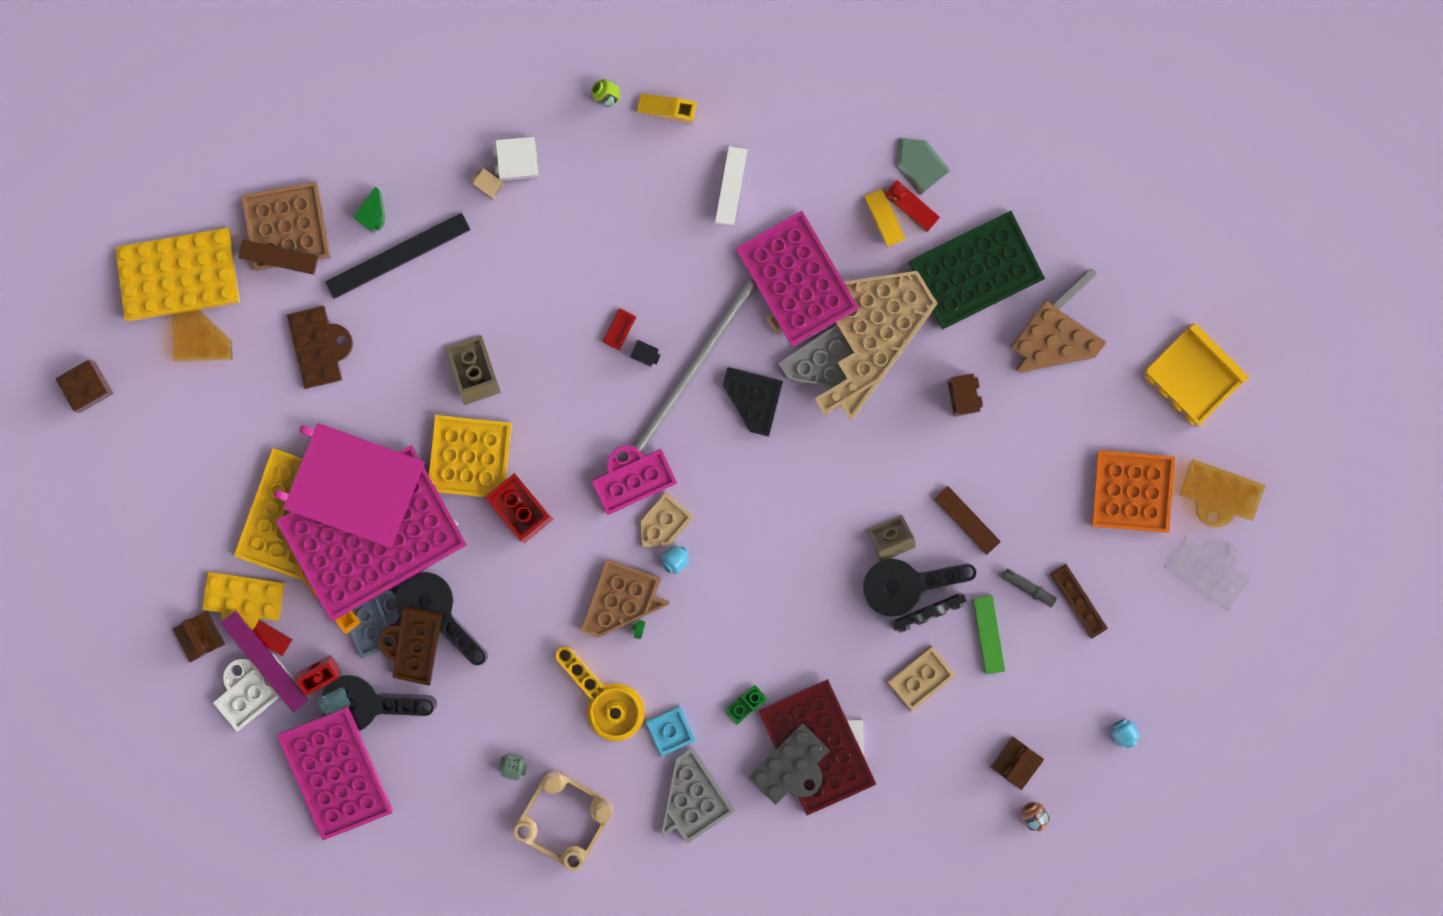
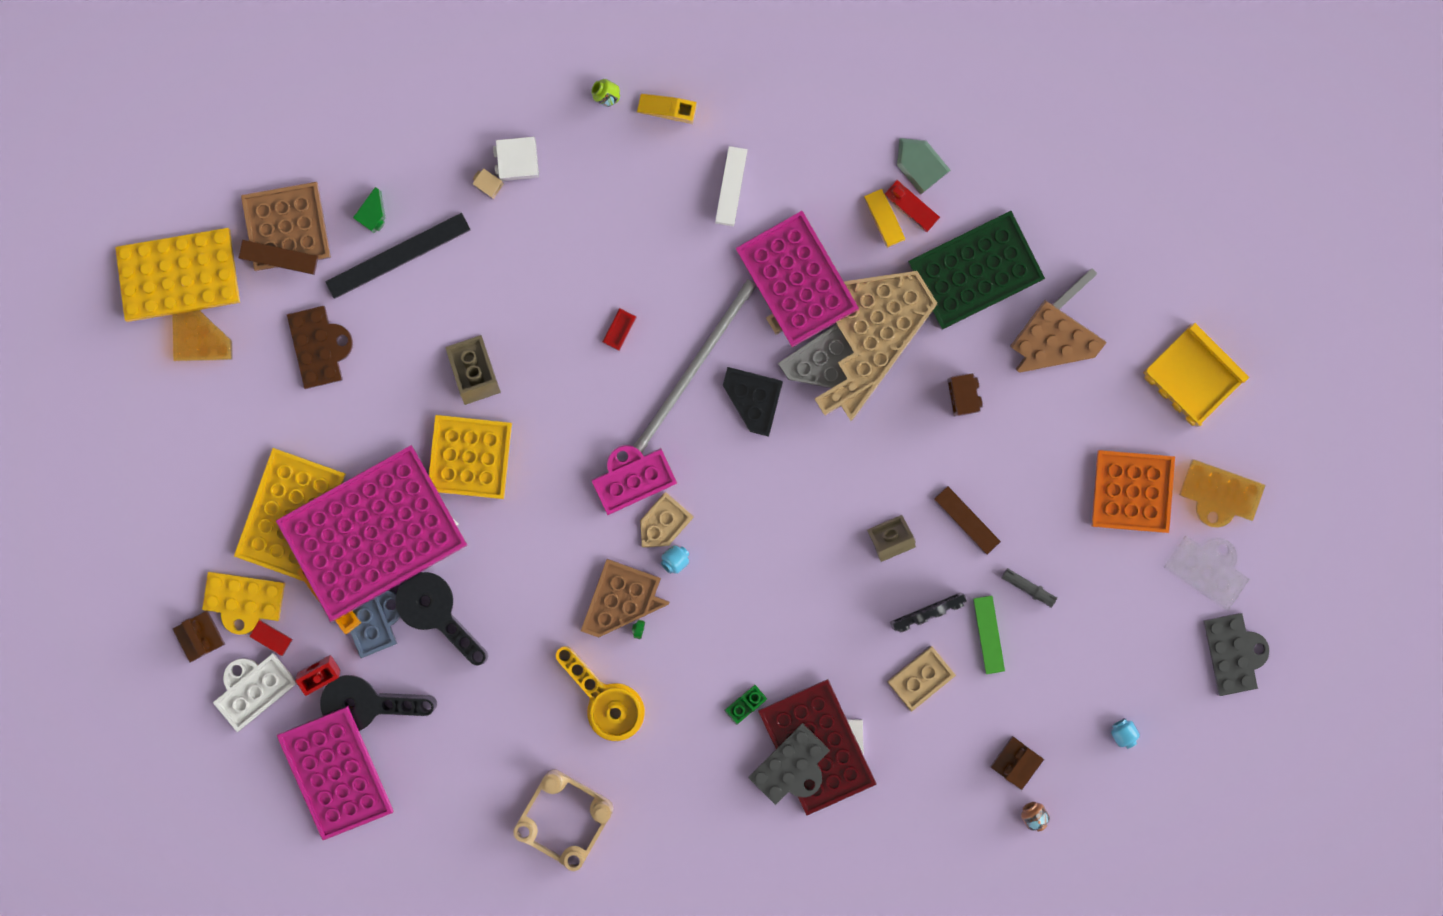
(84, 386): reddish brown brick -> none
(264, 661): magenta tile -> none
(333, 701): clear light blue bracket -> none
(353, 485): dark pink flag -> none
(413, 645): reddish brown plate -> none
(512, 766): sand green head -> none
(519, 508): red slope -> none
(645, 354): black brick -> none
(670, 731): medium azure tile -> none
(693, 799): light grey wing -> none
(909, 584): black beam -> none
(1078, 601): reddish brown tile -> none
(1234, 653): none -> dark grey plate

